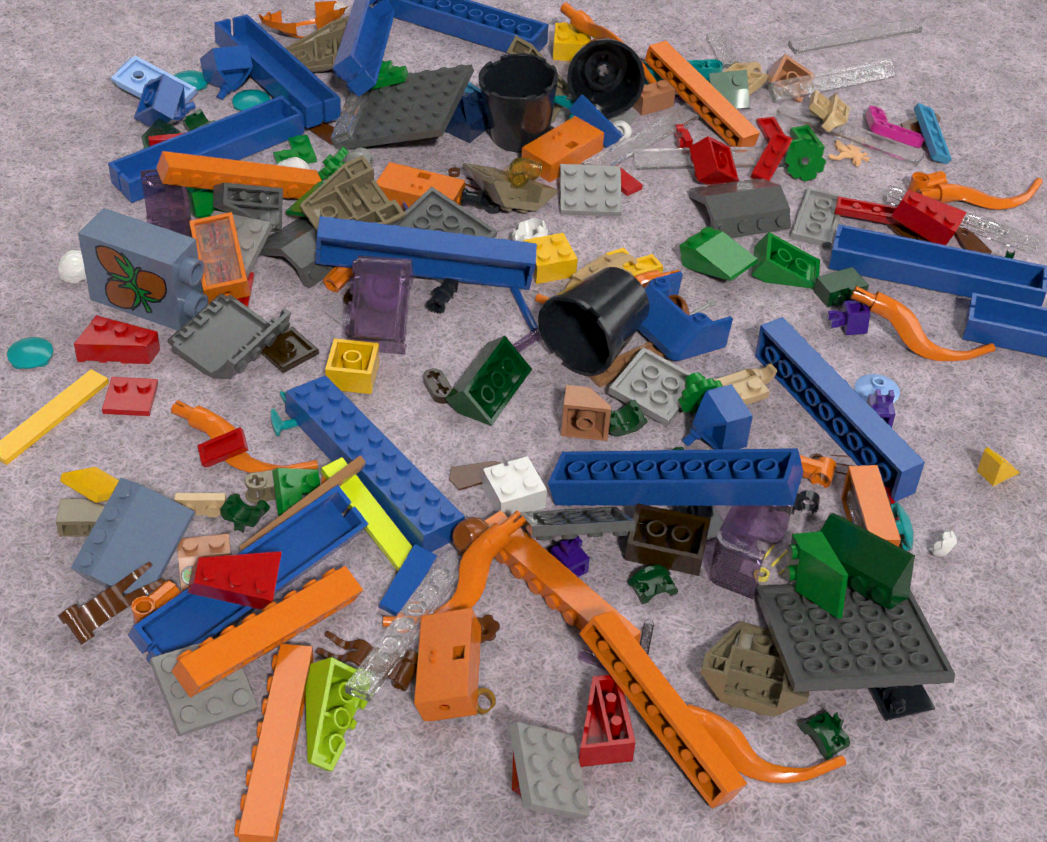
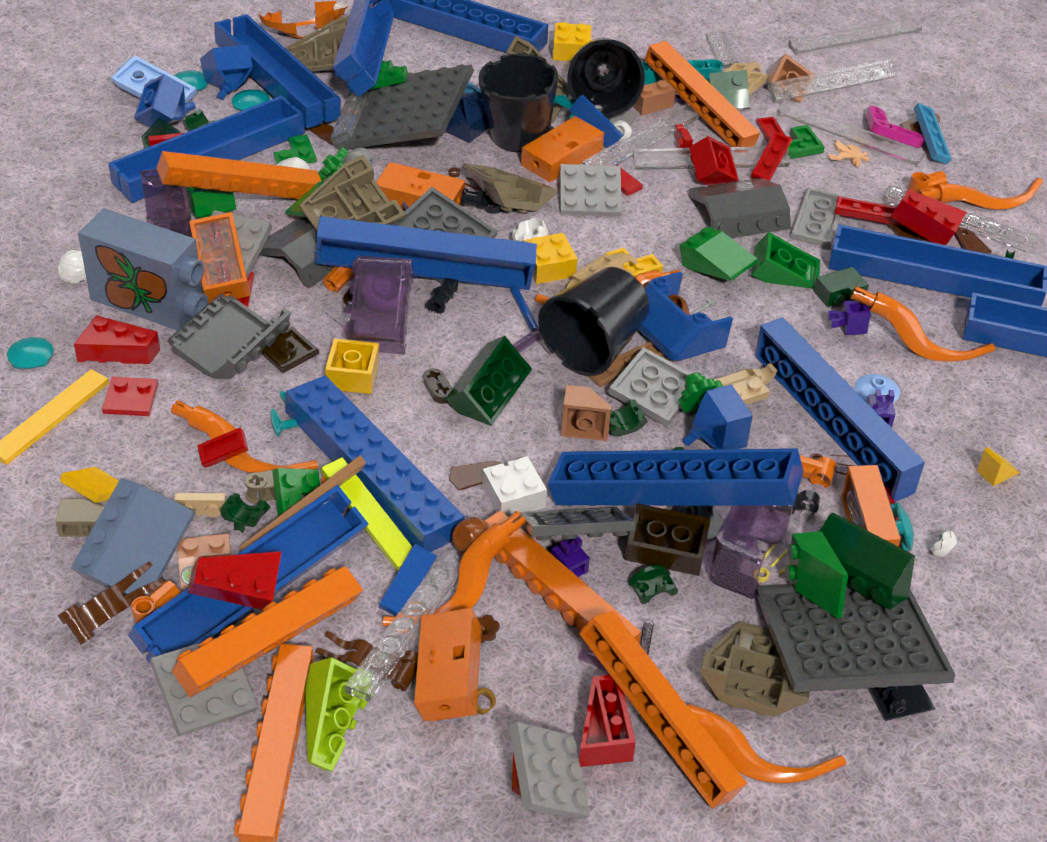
(251, 202): dark grey wedge -> none
(522, 170): clear yellow cylinder -> none
(586, 25): orange animal -> none
(810, 170): green plant -> none
(826, 733): dark green piece -> none
(831, 110): tan plate -> none

